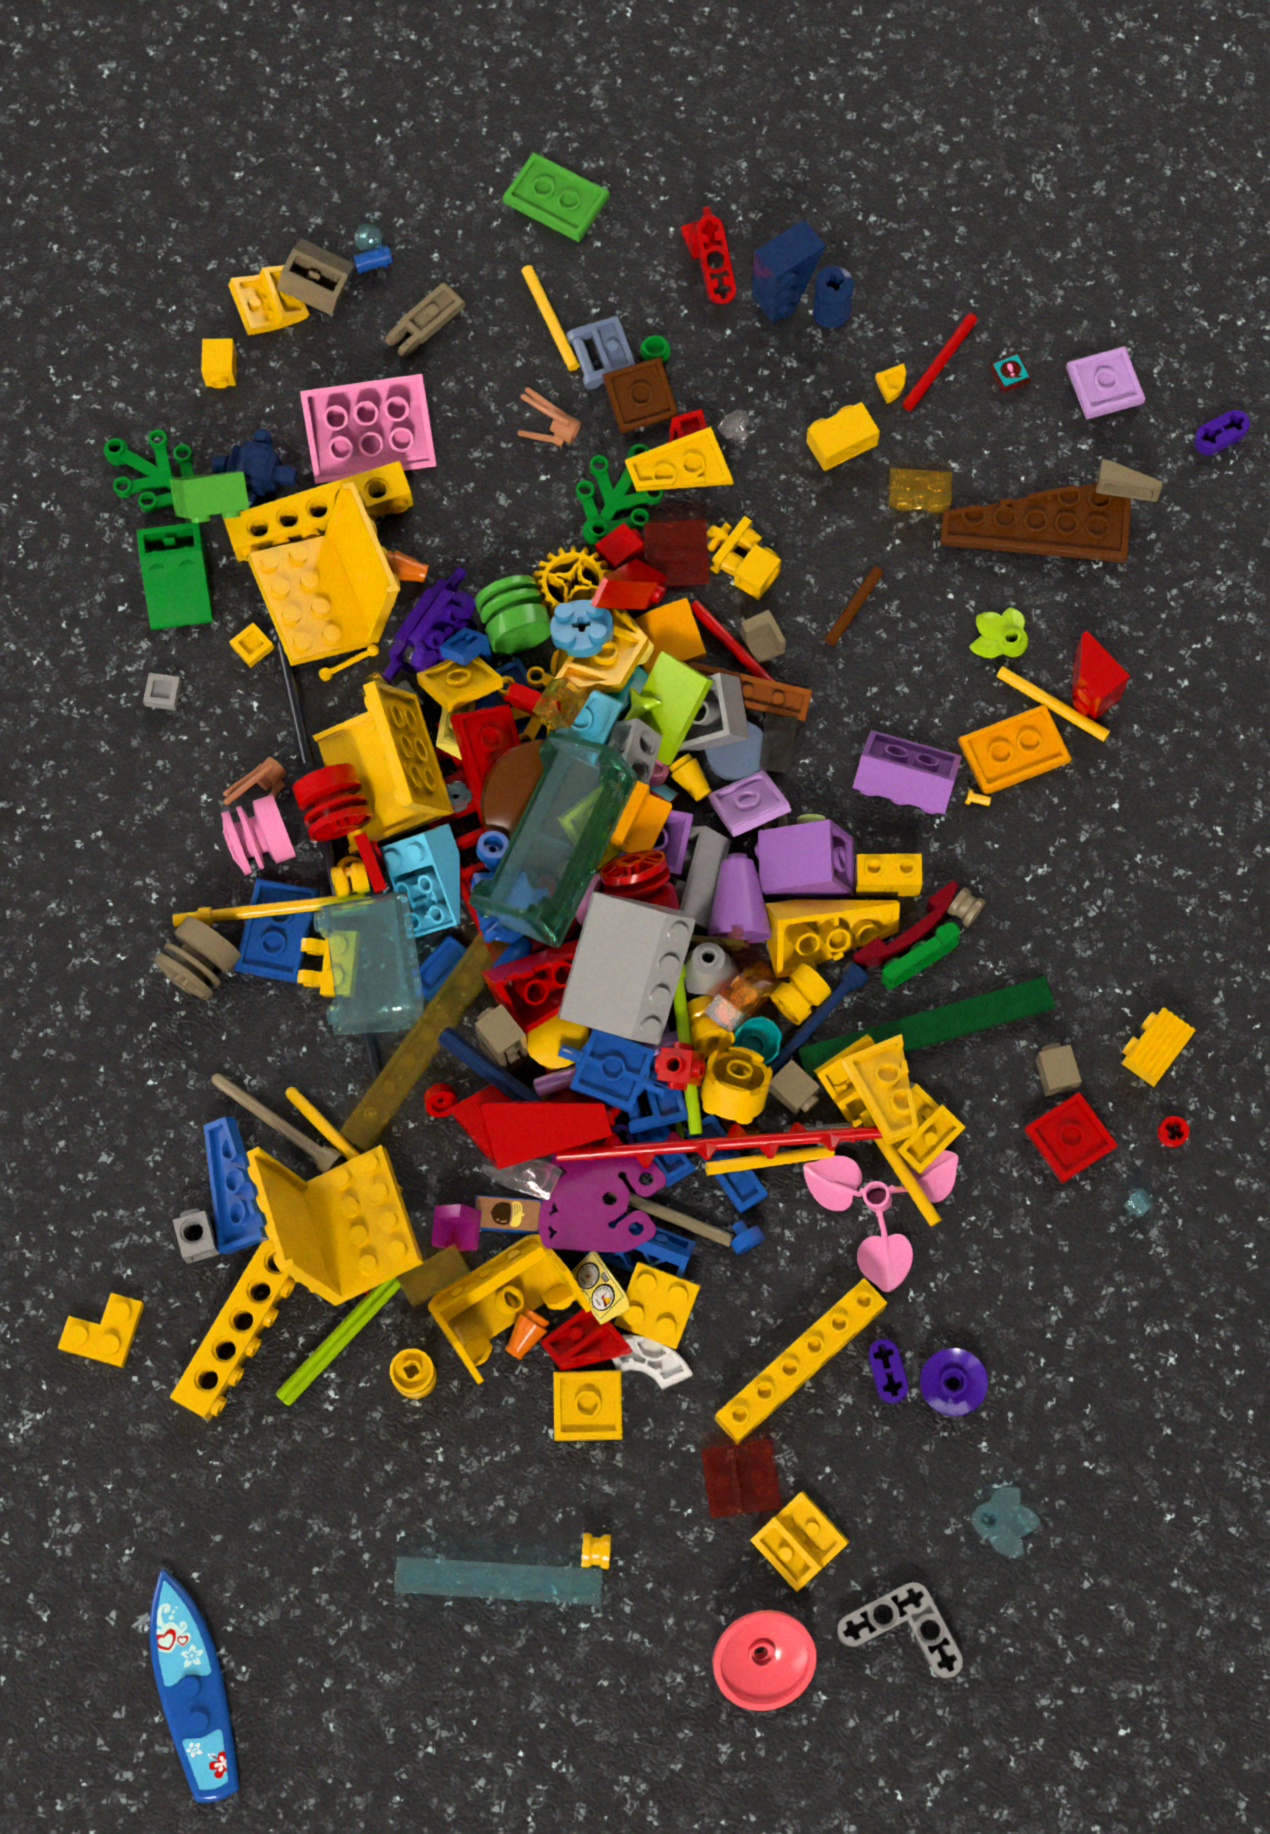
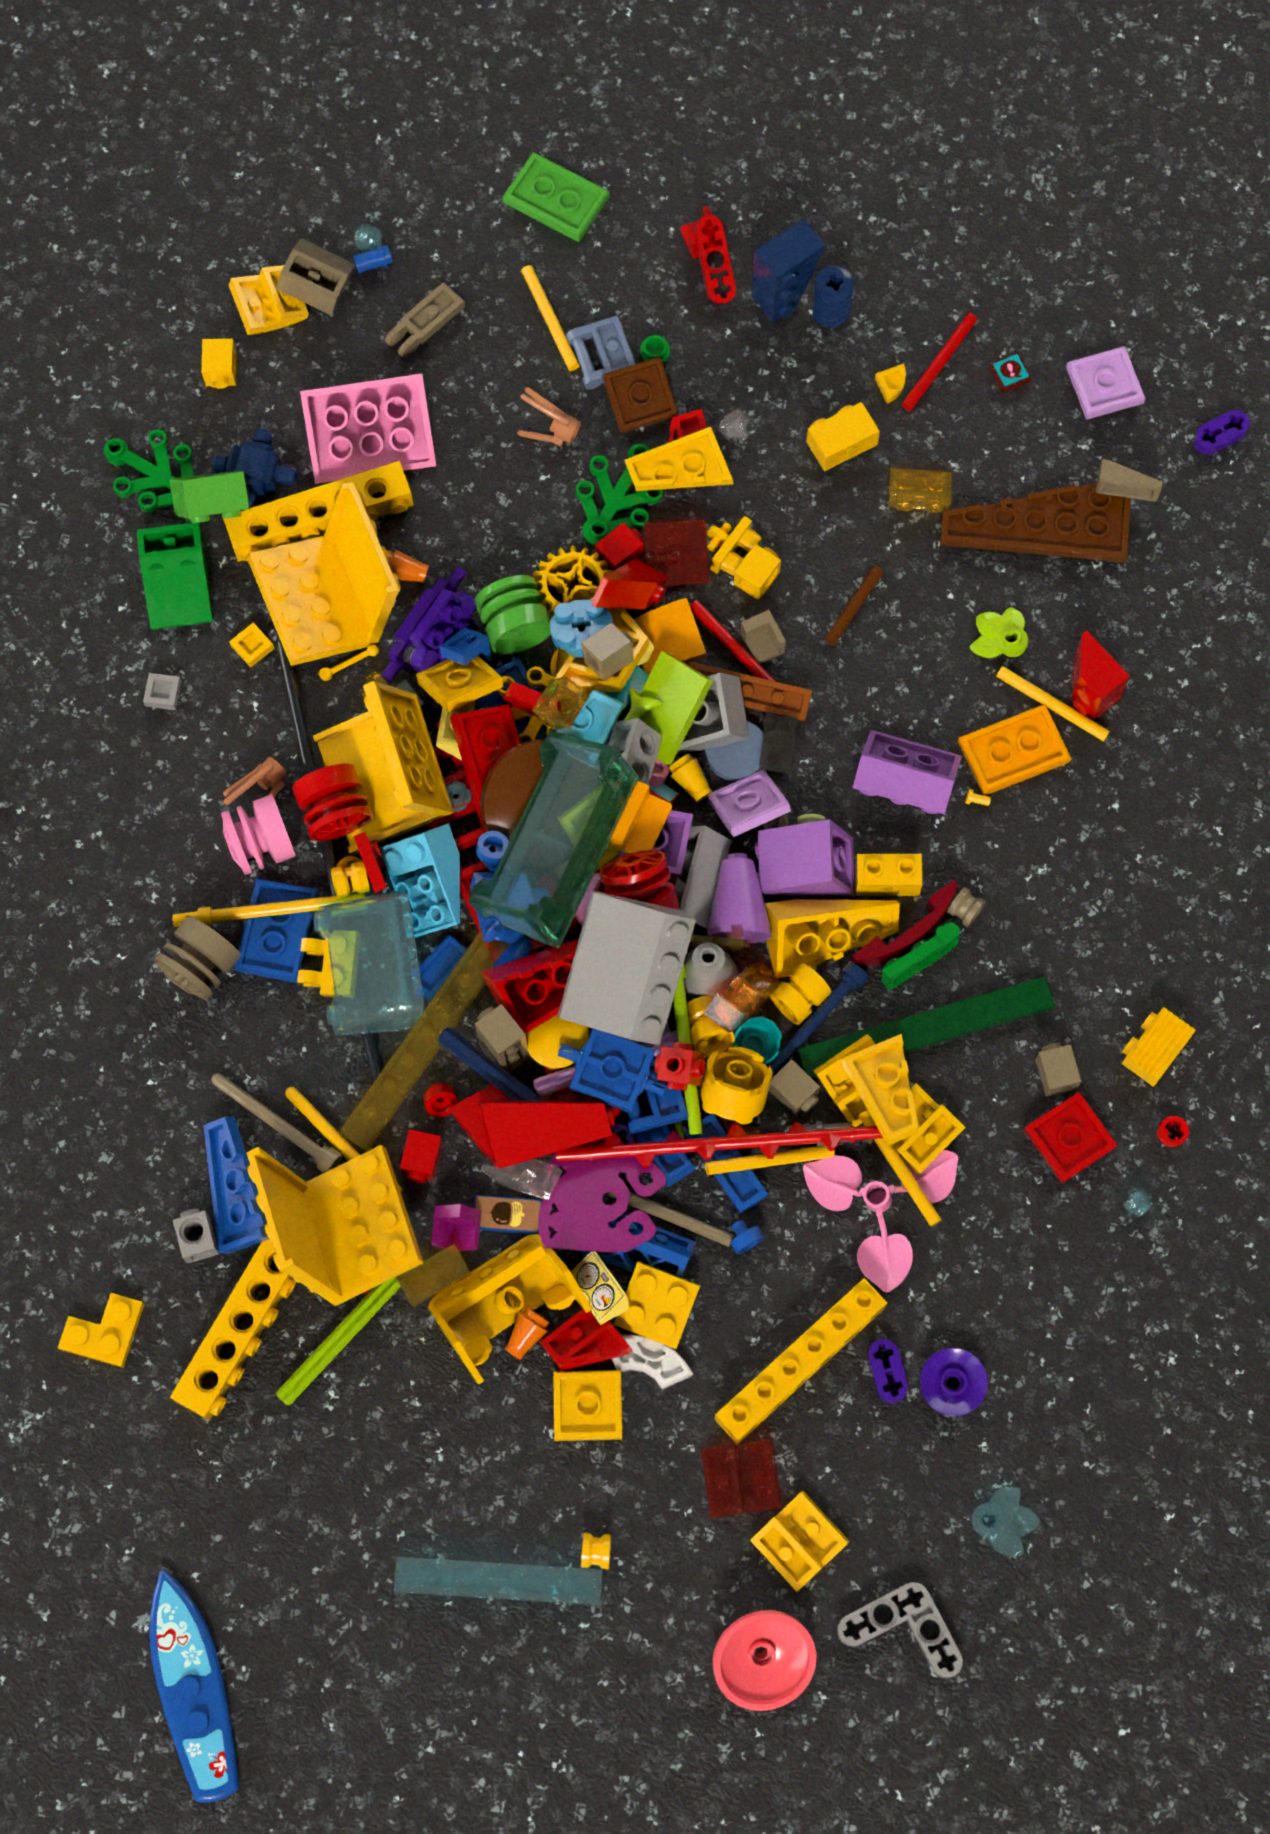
(413, 1373): yellow wheel -> none
(421, 1156): none -> red brick
(608, 651): none -> dark tan brick

